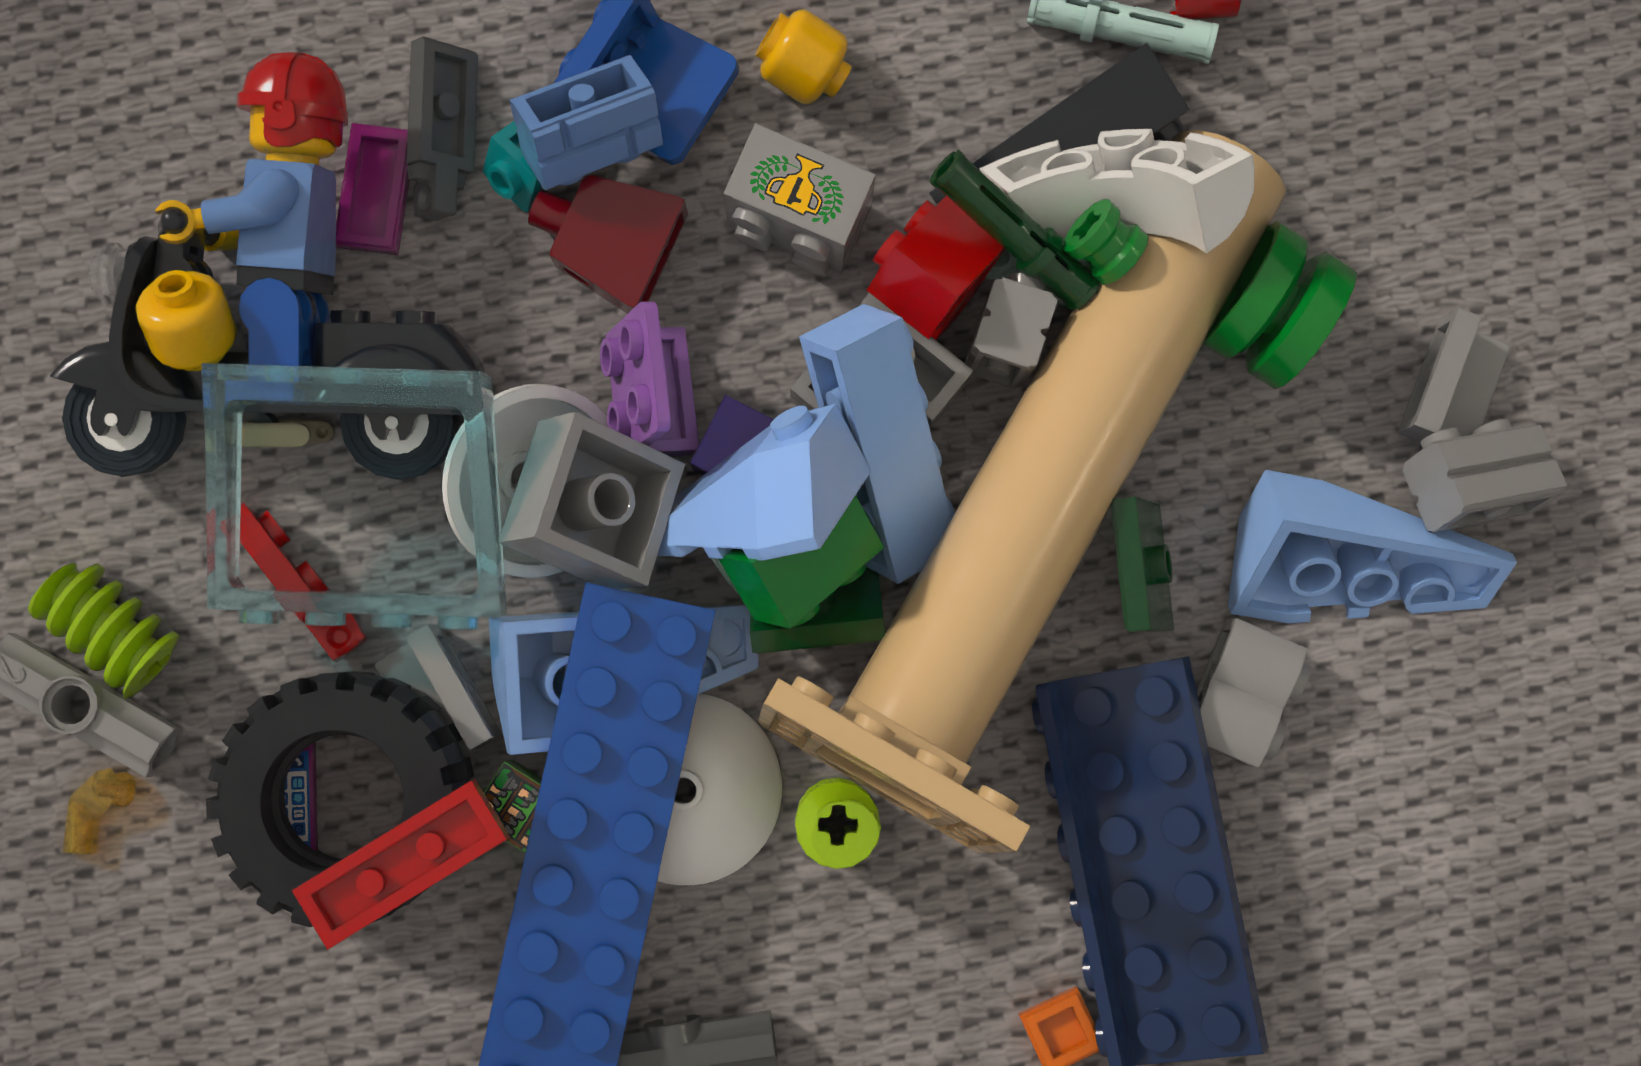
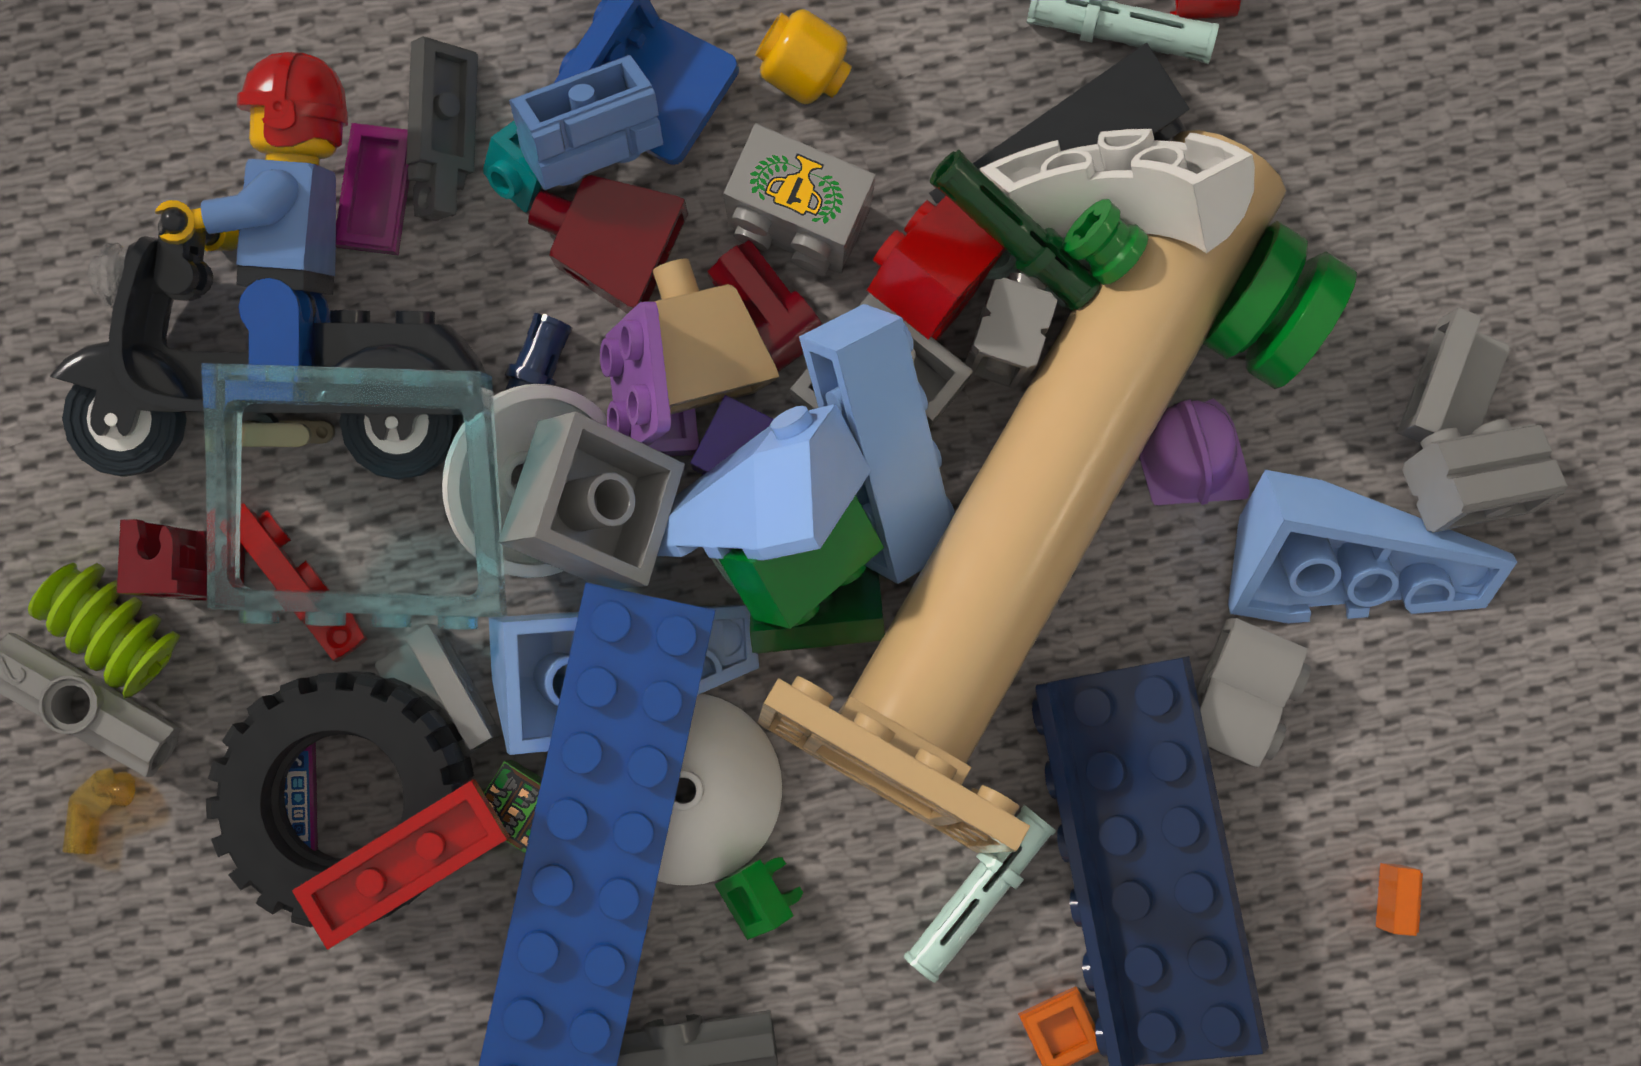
(164, 561): none -> dark red hinge
(186, 319): yellow head -> none
(539, 353): none -> dark blue pin
(707, 341): none -> tan torso
(756, 899): none -> green tile
(773, 308): none -> dark red piece
(856, 839): lime piece -> none
(930, 953): none -> light aqua pin
(1142, 565): dark green plate -> none
(1194, 456): none -> medium lavender piece
(1399, 899): none -> orange tile

